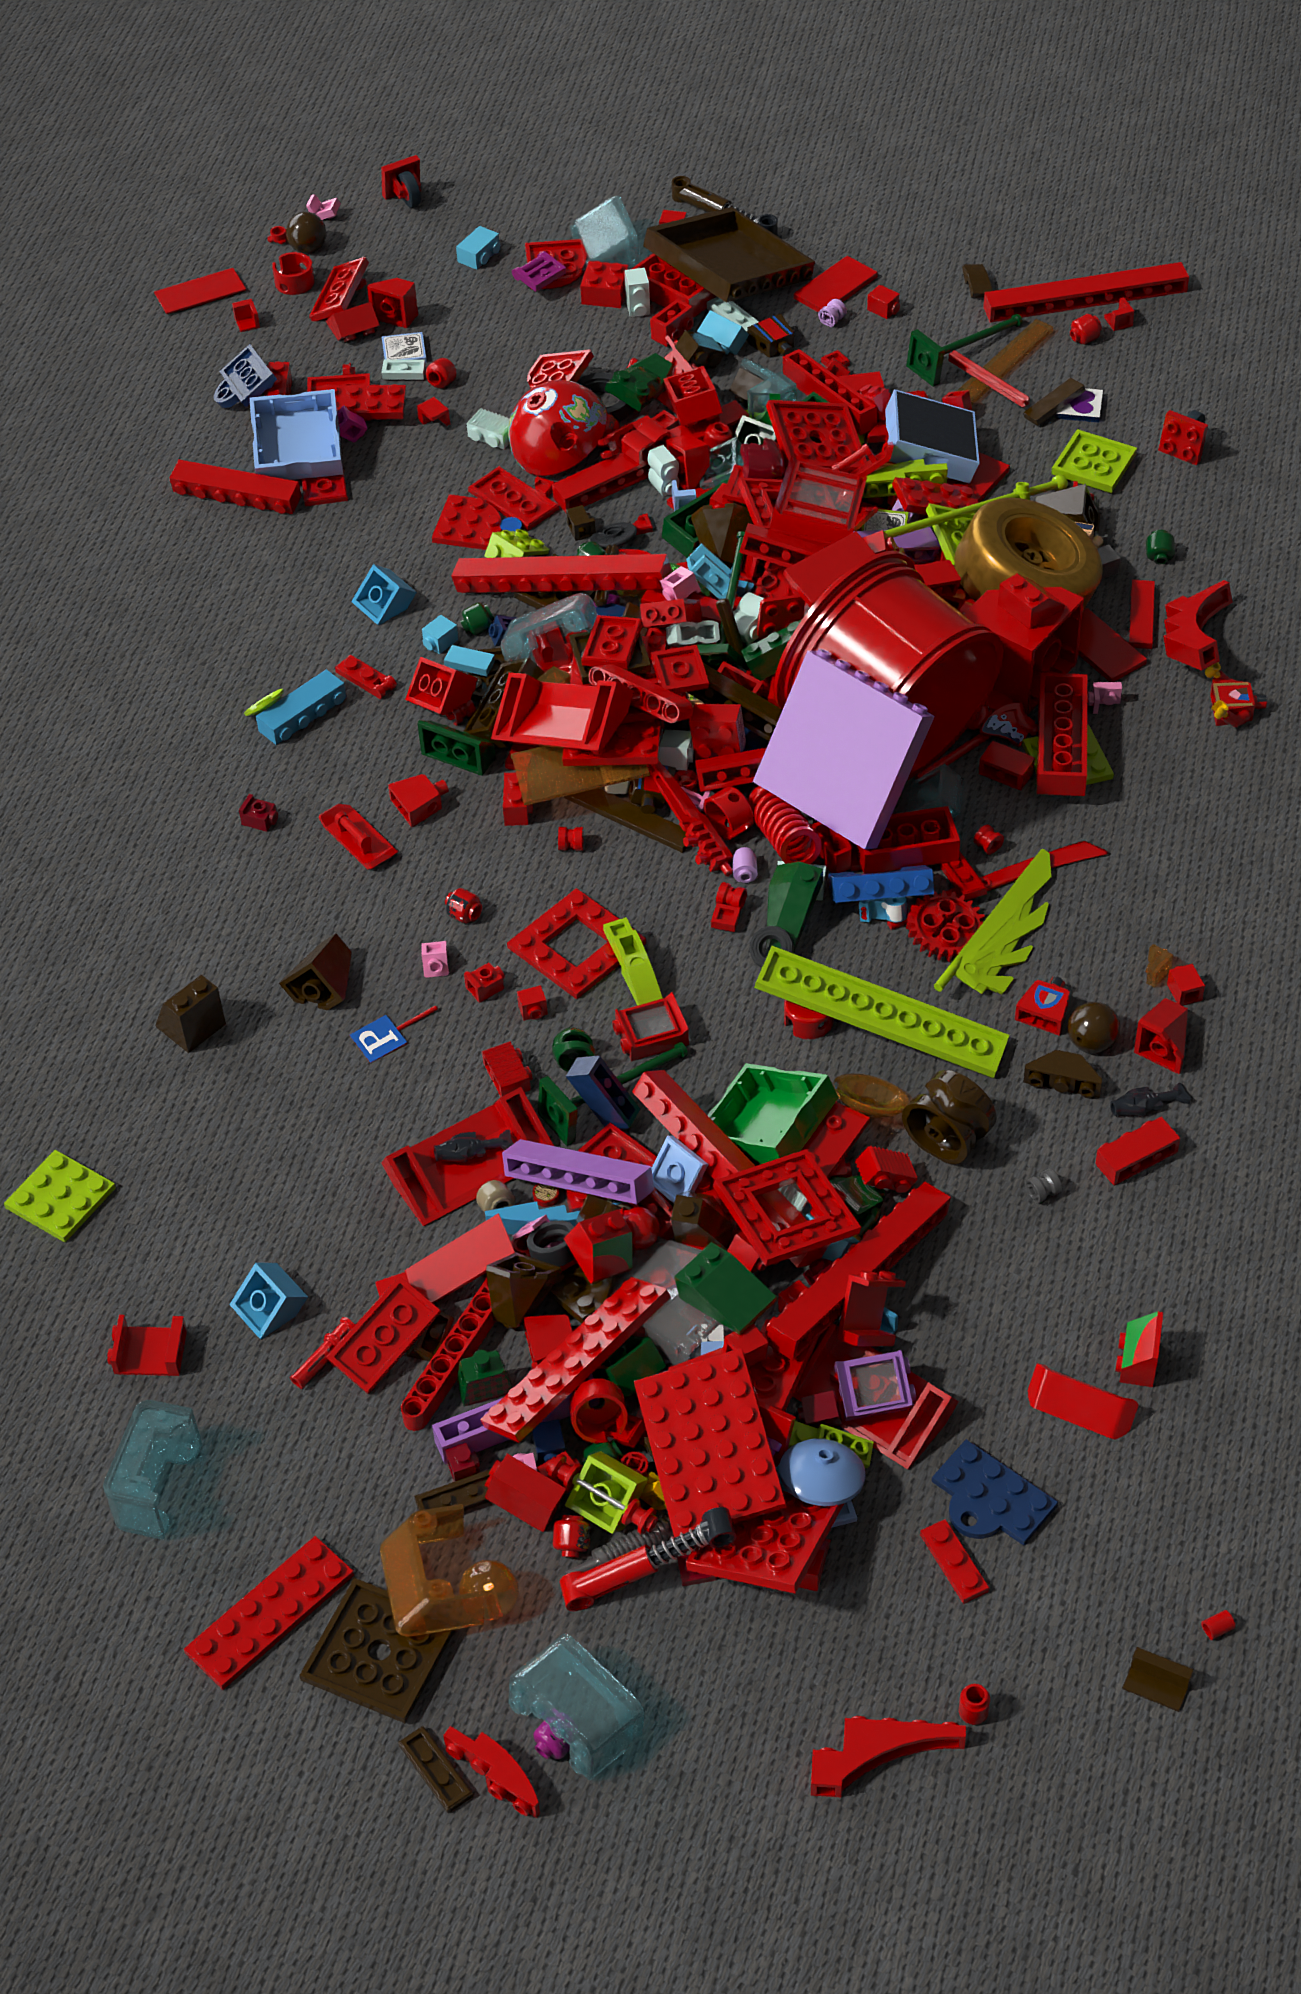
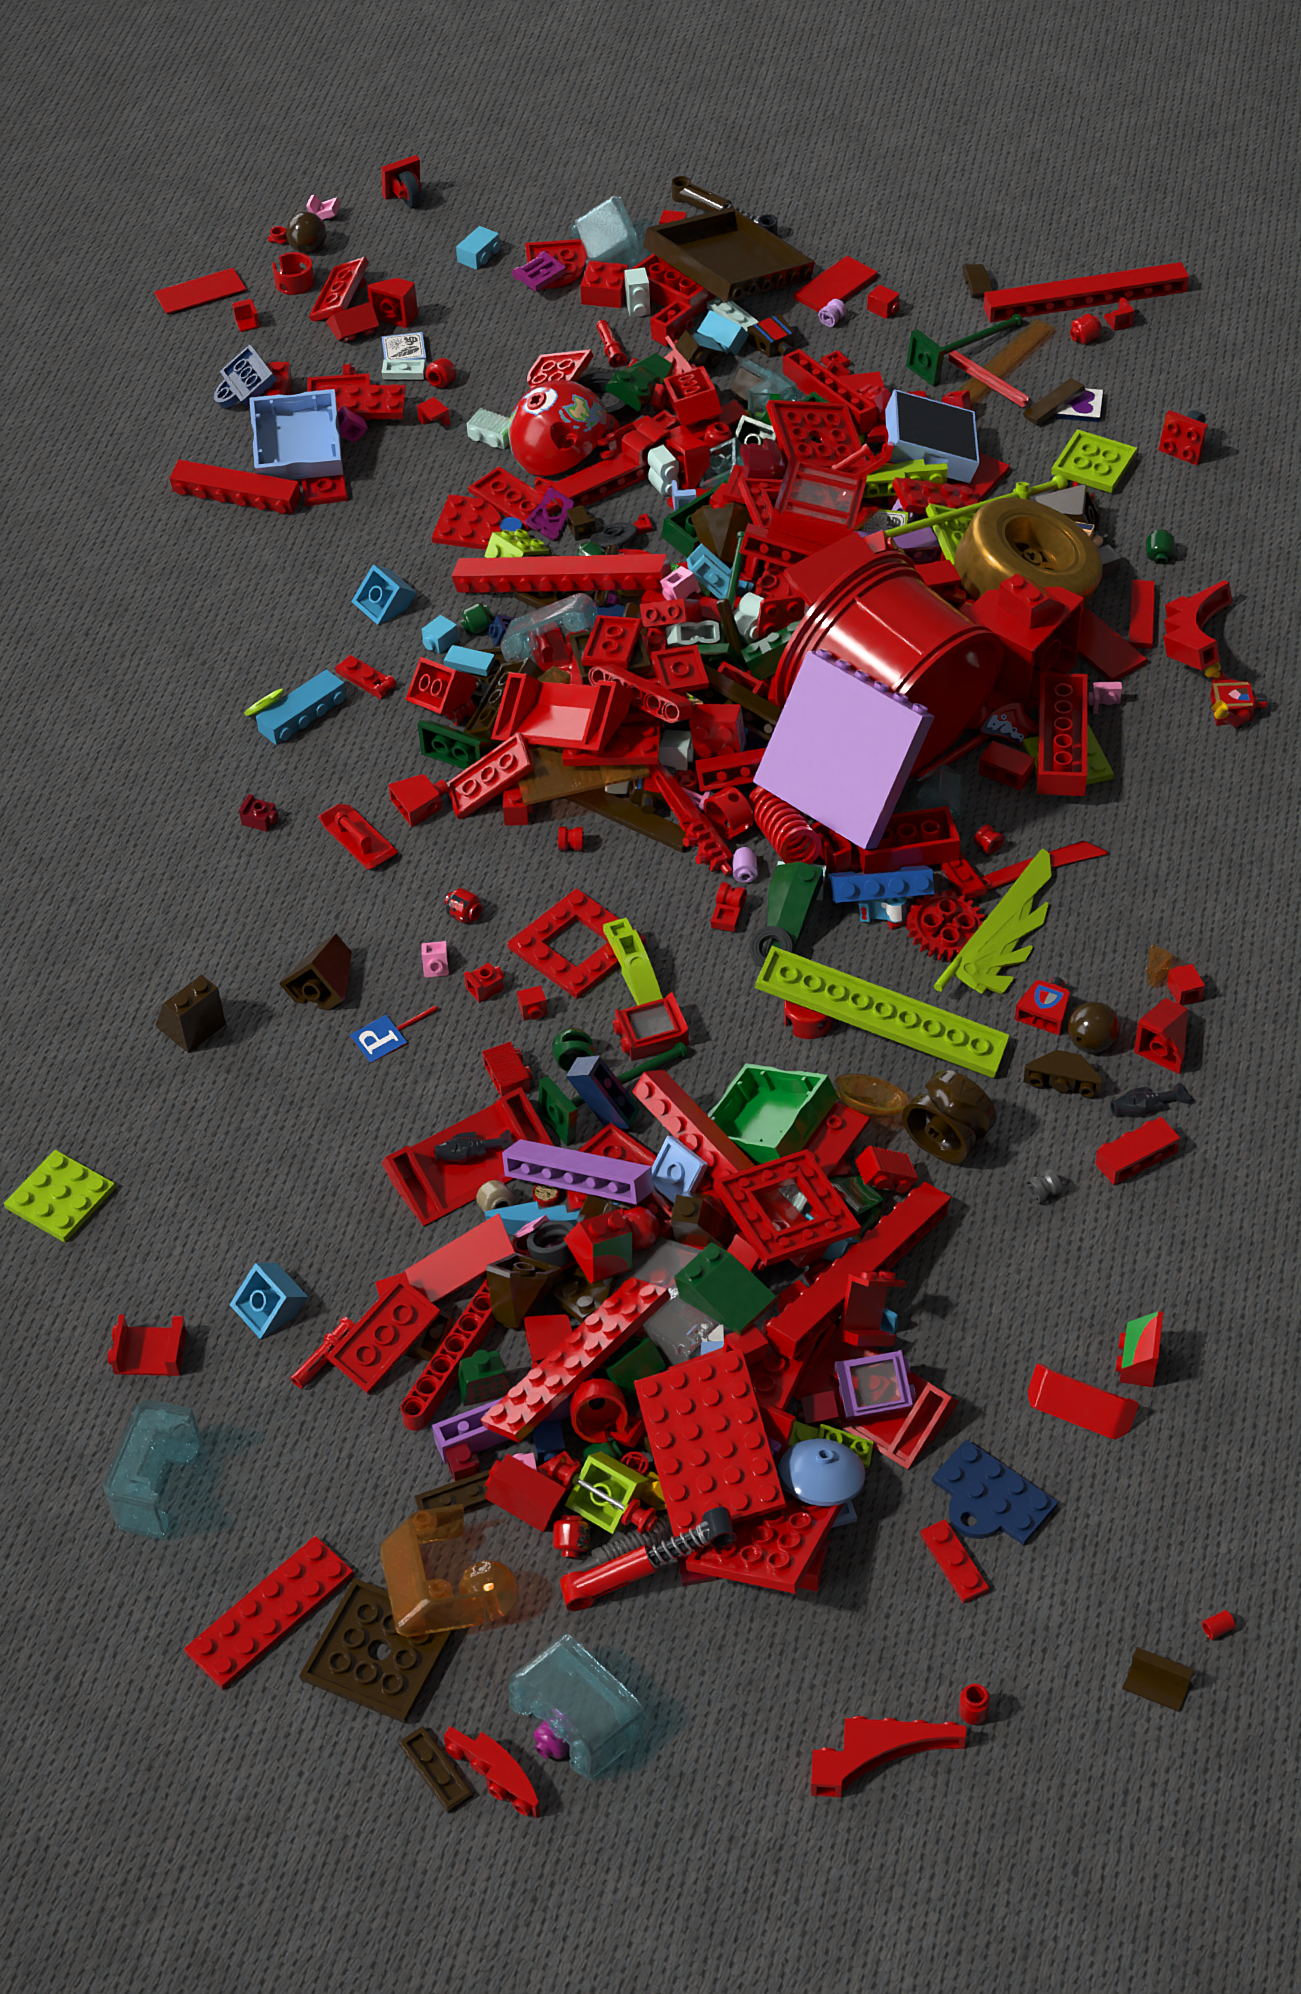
(490, 775): none -> red tile
(540, 520): none -> magenta piece
(612, 348): none -> red pin
(659, 398): none -> red tile

